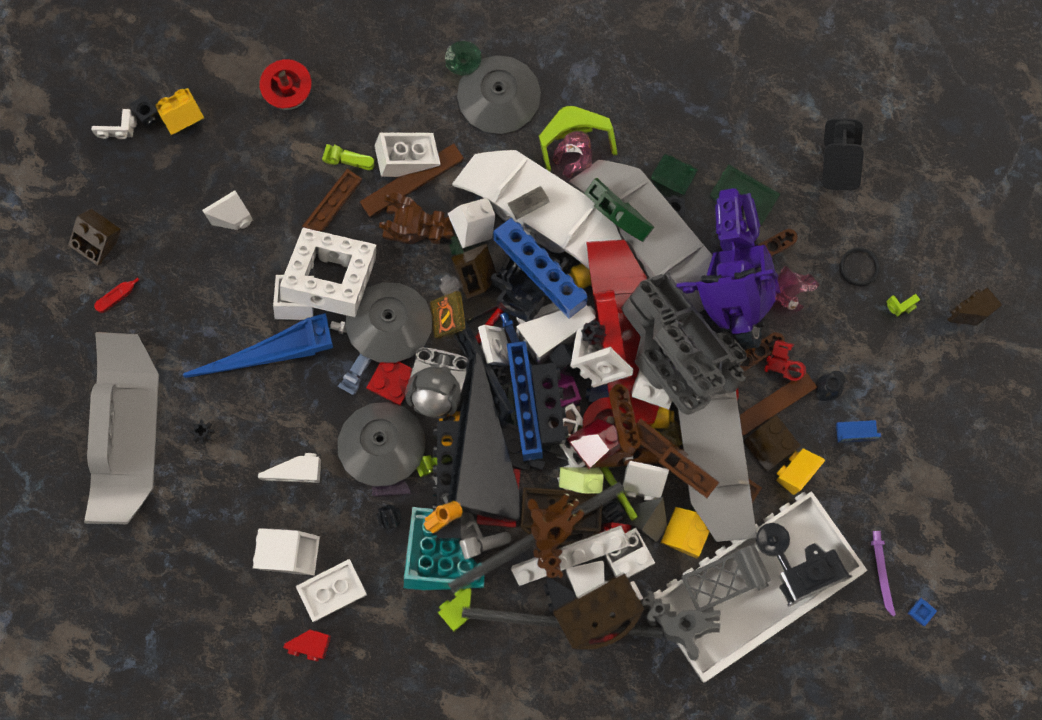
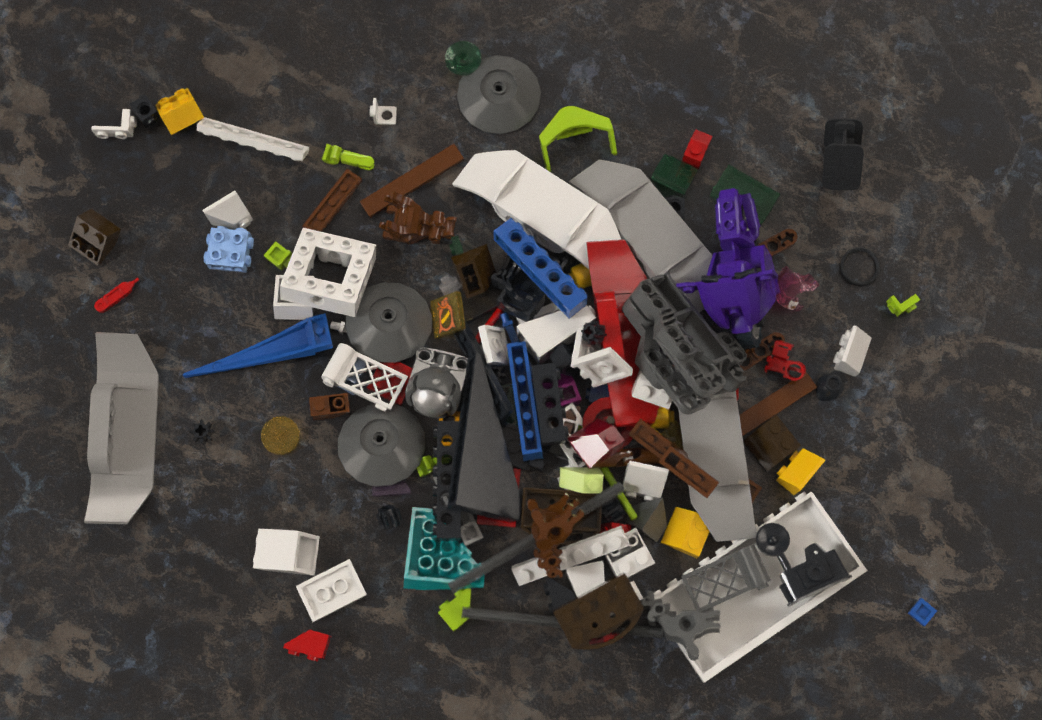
(228, 249): none -> light blue brick
(252, 138): none -> white plate
(278, 256): none -> lime bracket
(280, 435): none -> clear yellow tile
(285, 84): red piece -> none
(298, 469): white slope -> none
(329, 406): none -> reddish brown slope
(341, 366): none -> white piece
(376, 112): none -> white bracket
(405, 153): white slope -> none
(442, 516): light orange piece -> none
(473, 222): white slope -> none
(473, 547): light grey piece -> none
(528, 202): clear smoke slope -> none
(575, 142): clear pink piece -> none
(617, 211): dark green slope -> none
(628, 439): reddish brown beam -> none
(696, 148): none -> red slope
(853, 351): none -> white slope
(857, 431): blue panel -> none
(877, 542): medium lavender sword -> none
(975, 308): dark brown slope -> none

